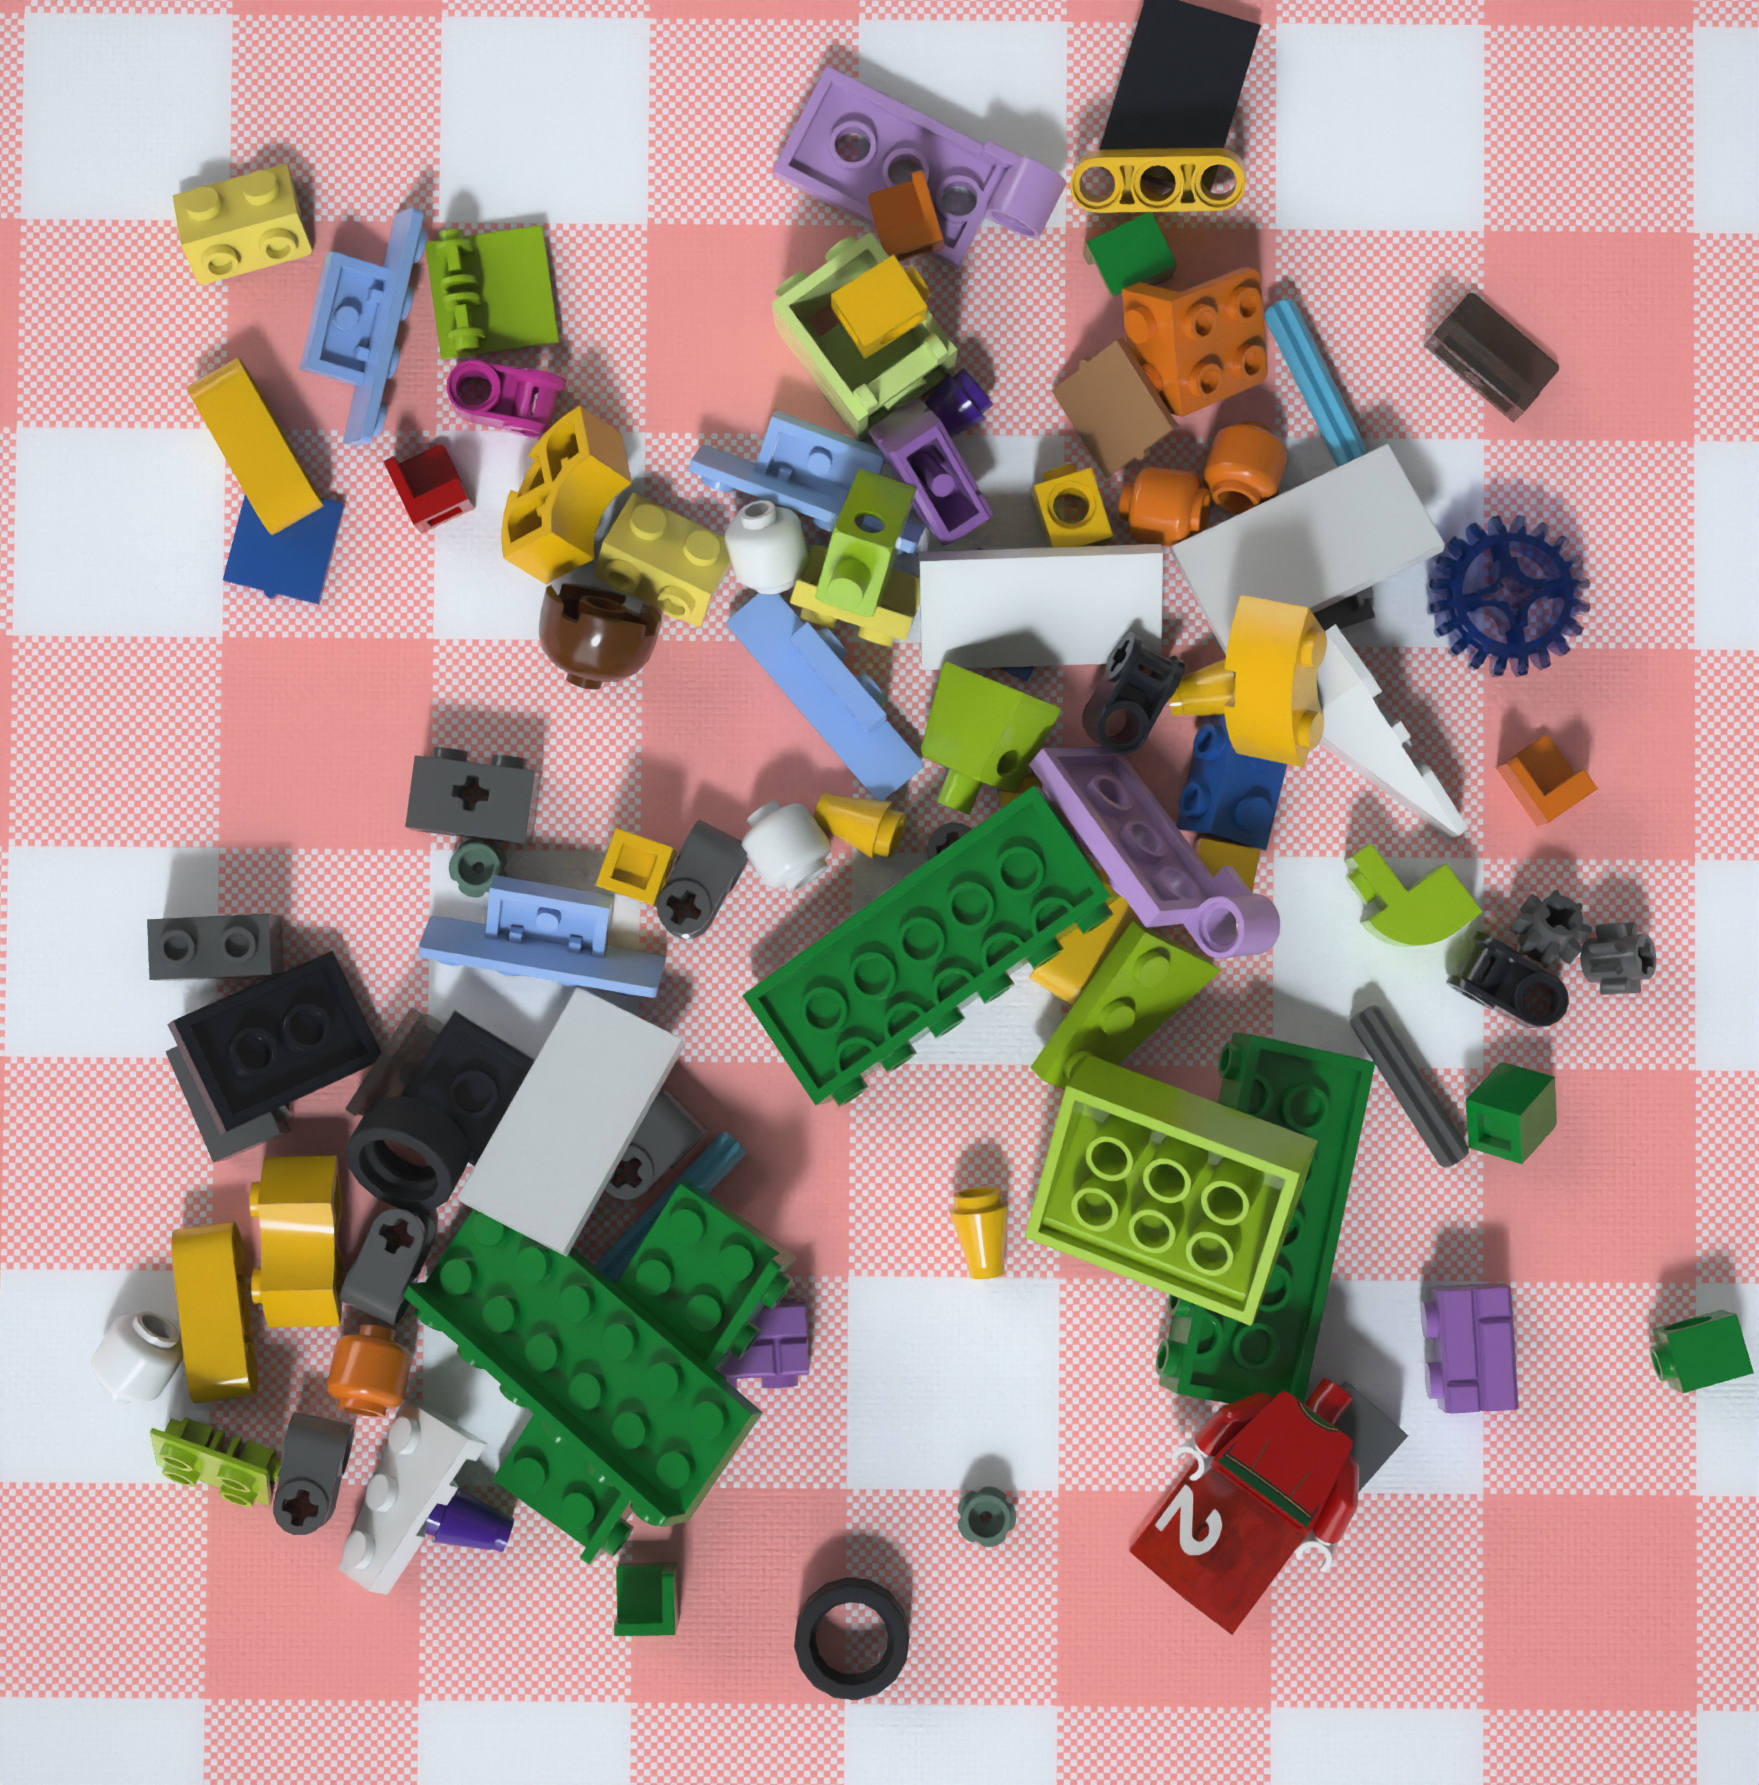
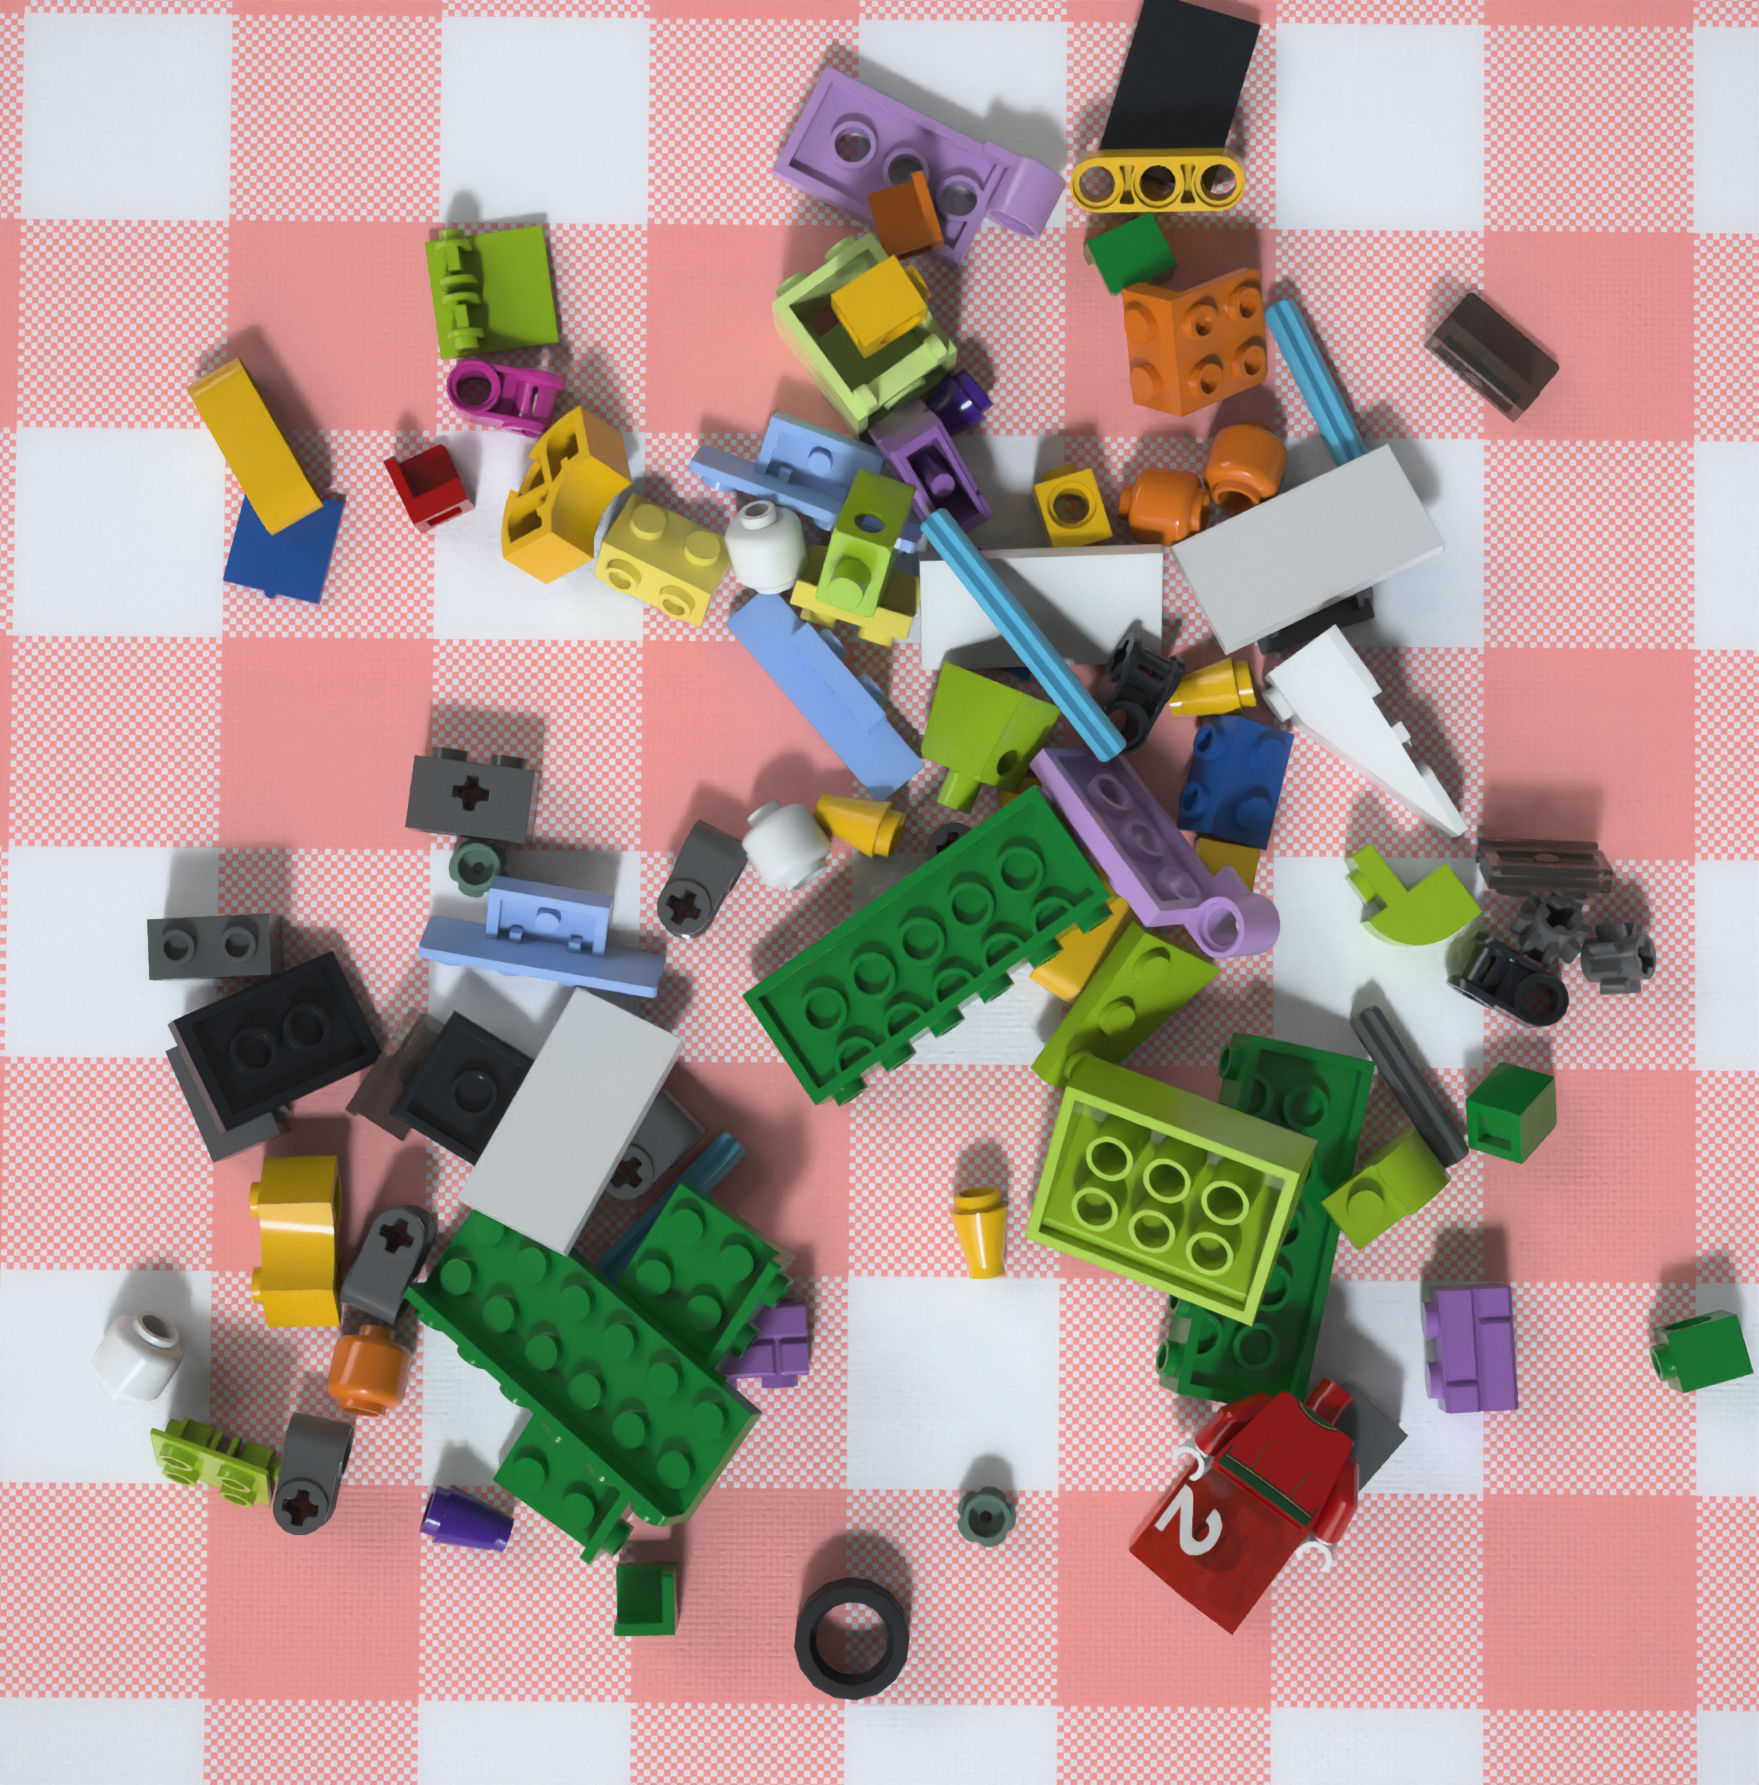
(214, 1312): yellow beam -> none
(241, 224): light yellow bracket -> none
(358, 323): light blue bracket -> none
(410, 1480): white wing -> none
(419, 1128): black tyre -> none
(595, 635): reddish brown cylinder -> none
(636, 867): yellow brick -> none
(1023, 634): none -> medium azure axle
(1114, 407): medium nougat piece -> none
(1276, 668): yellow brick -> none
(1390, 1185): none -> lime brick
(1506, 568): clear blue gear -> none
(1545, 781): orange panel -> none
(1560, 866): none -> clear smoke plate

